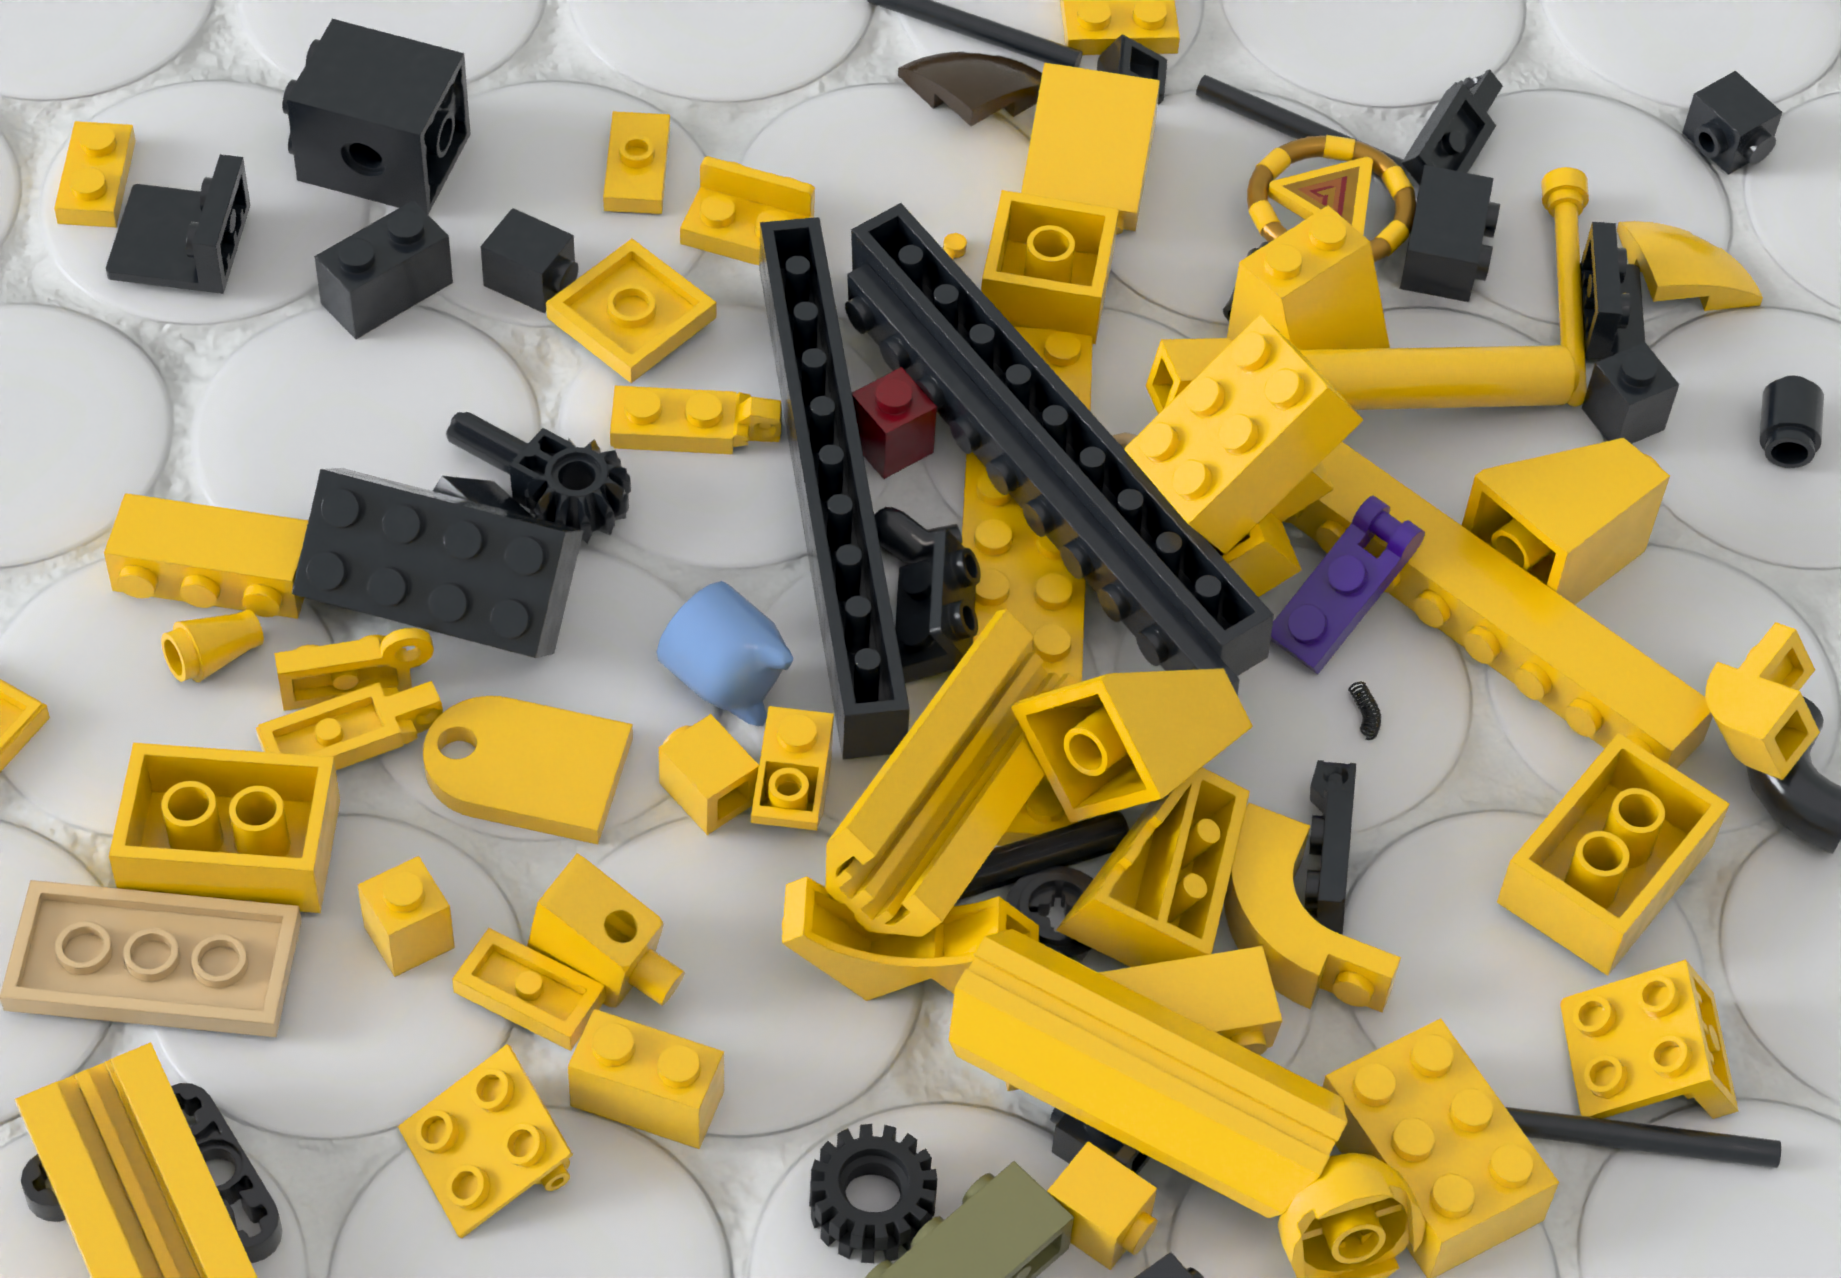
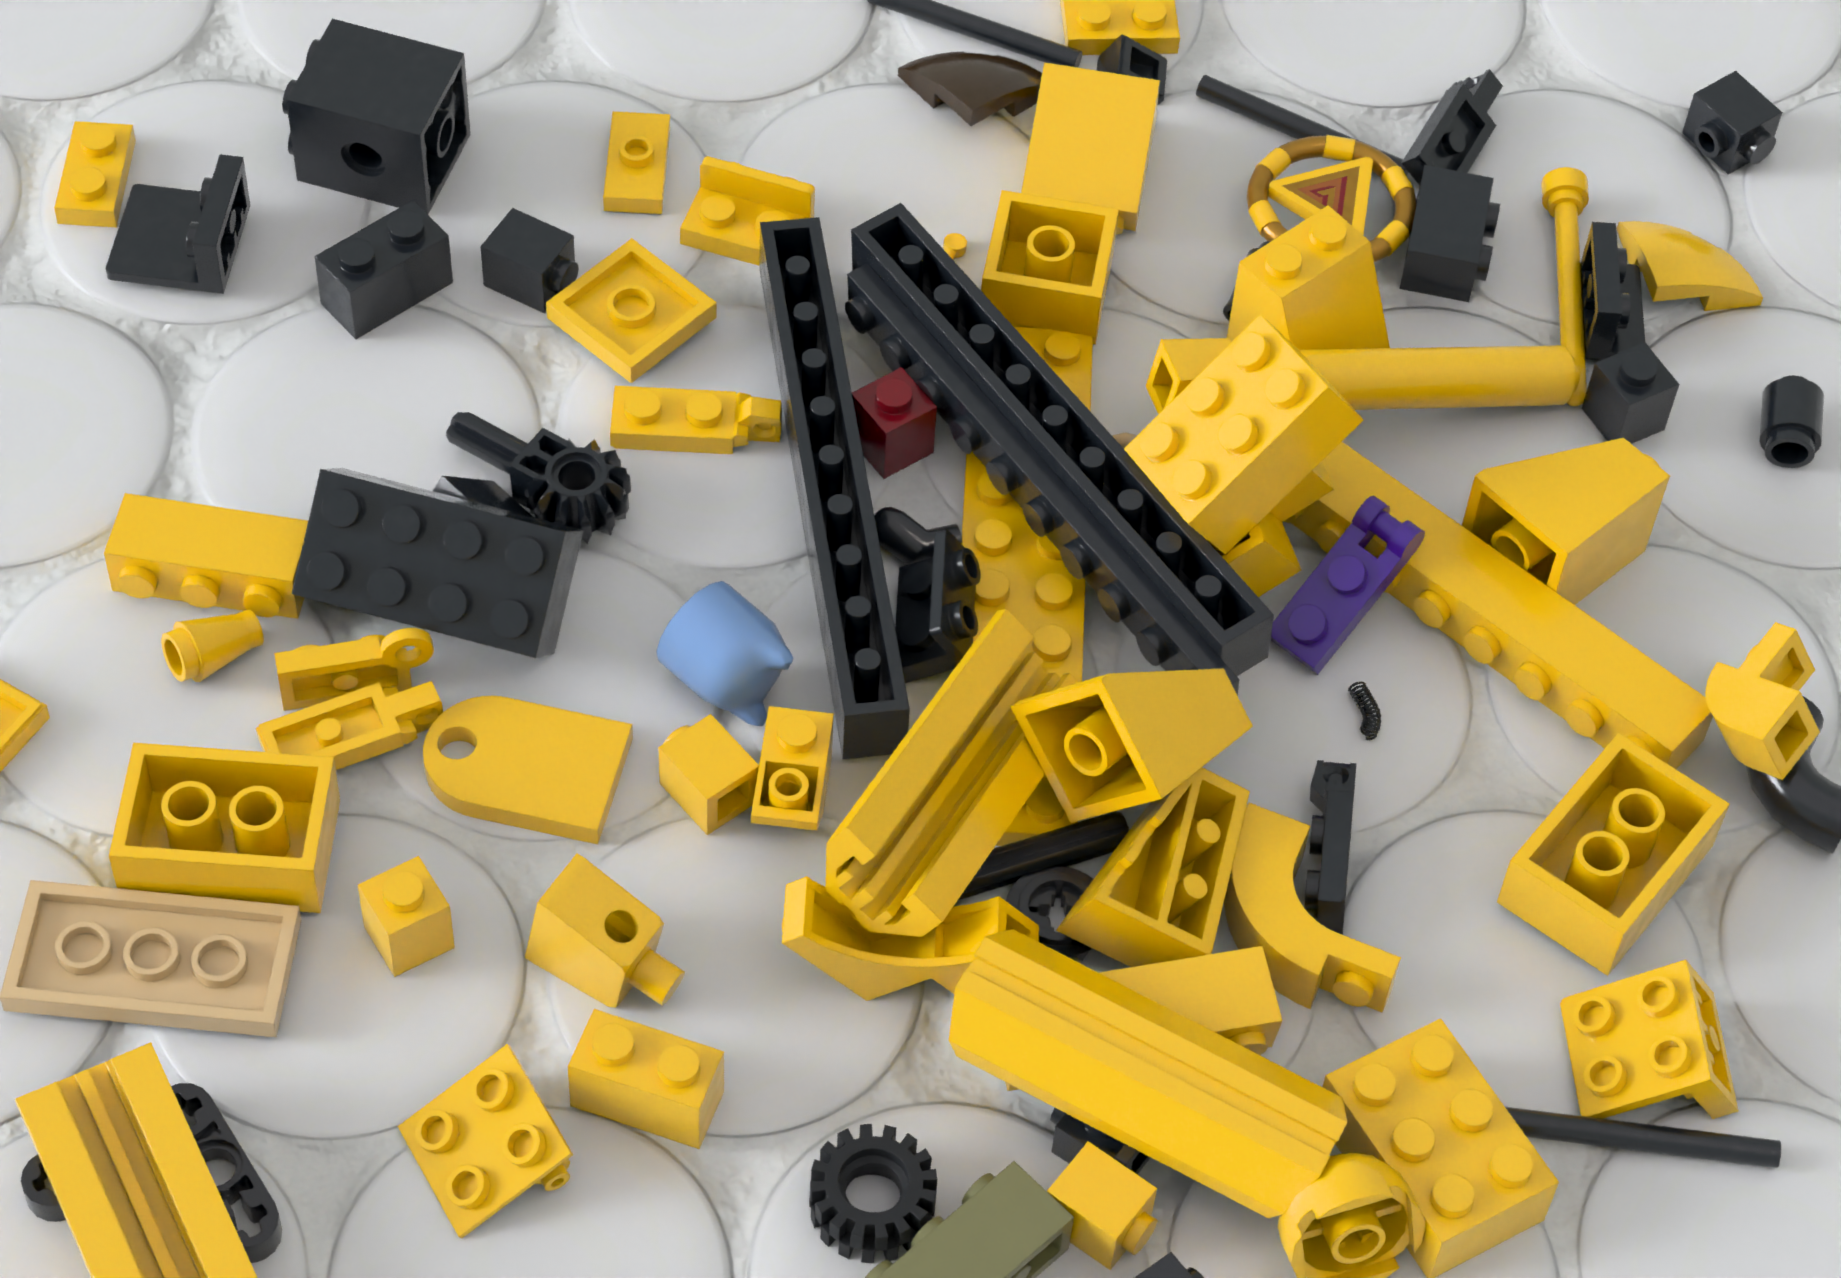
(529, 988): yellow plate -> none

